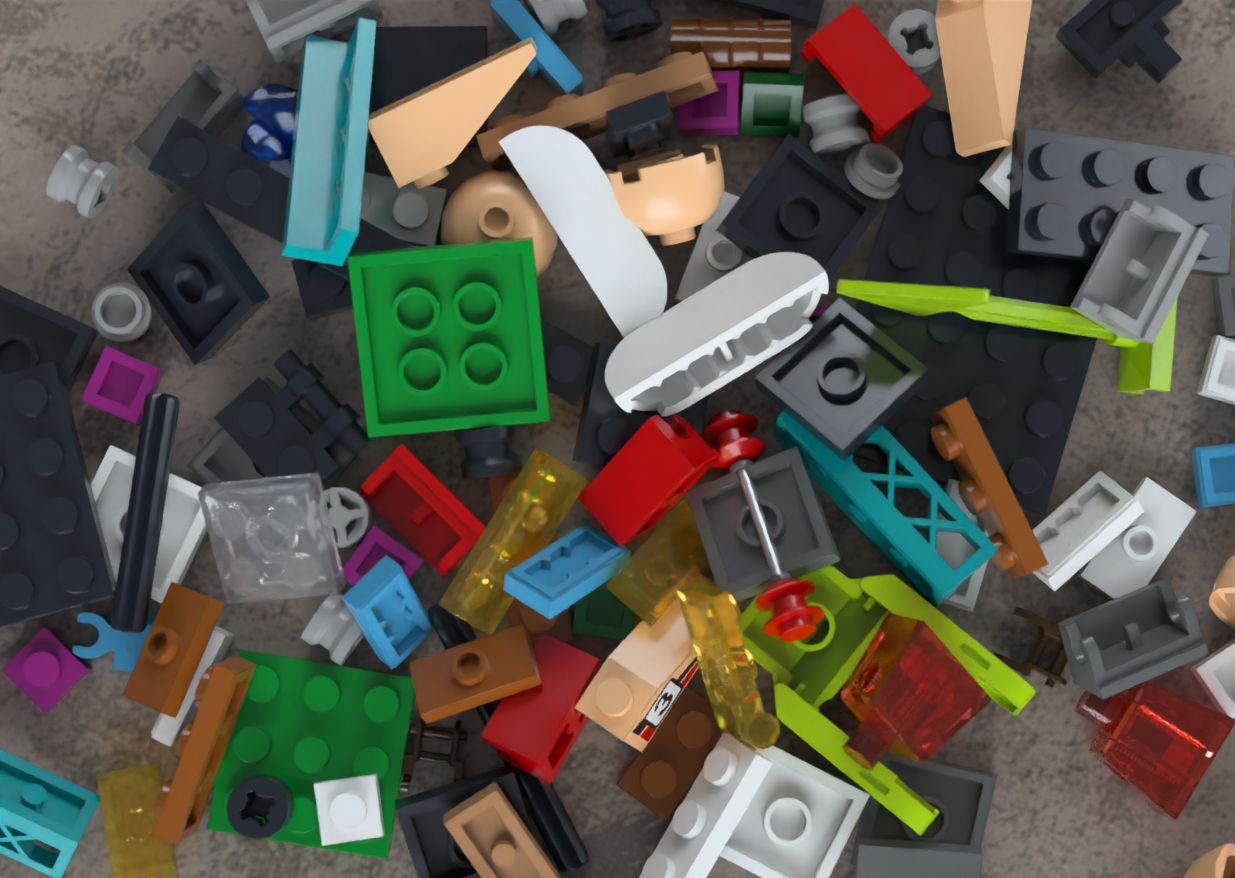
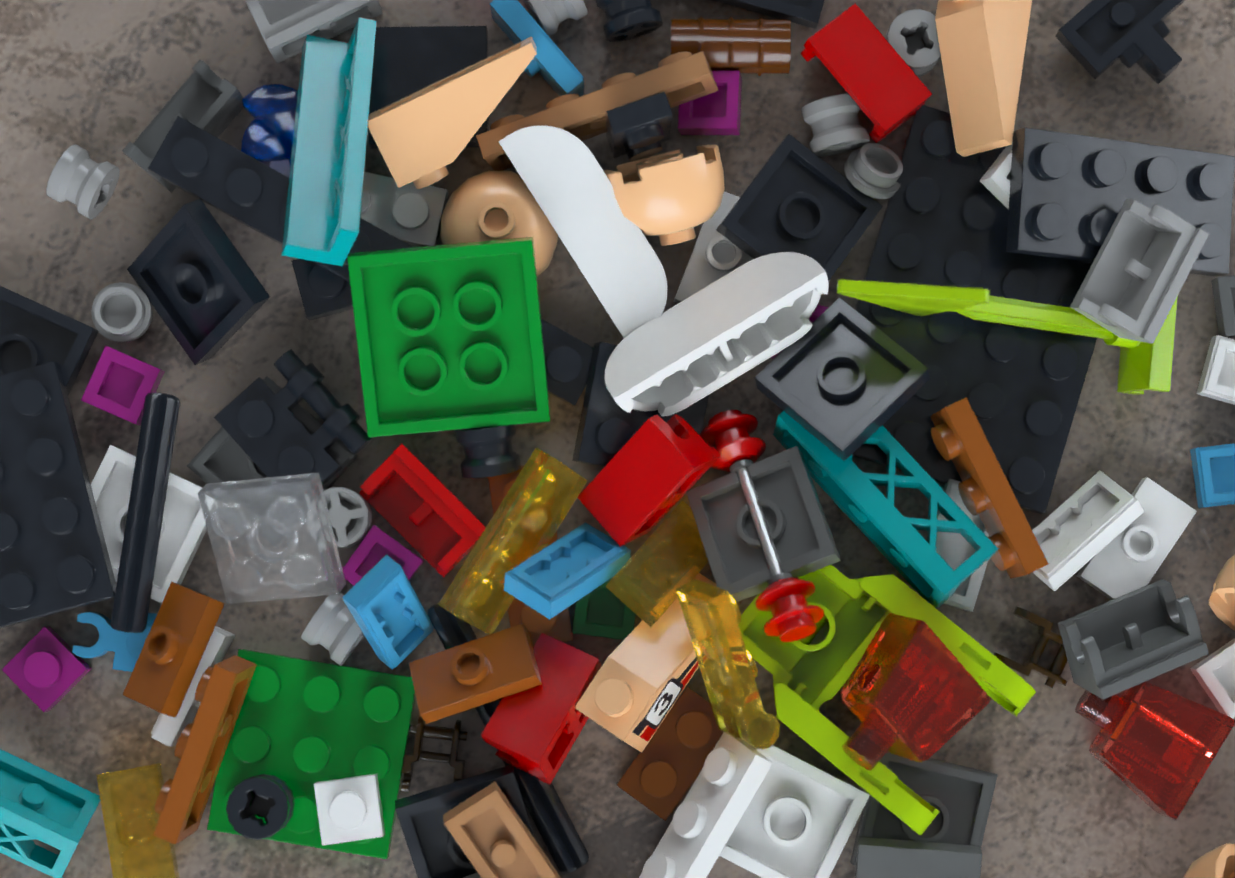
(771, 104): dark green plate -> none

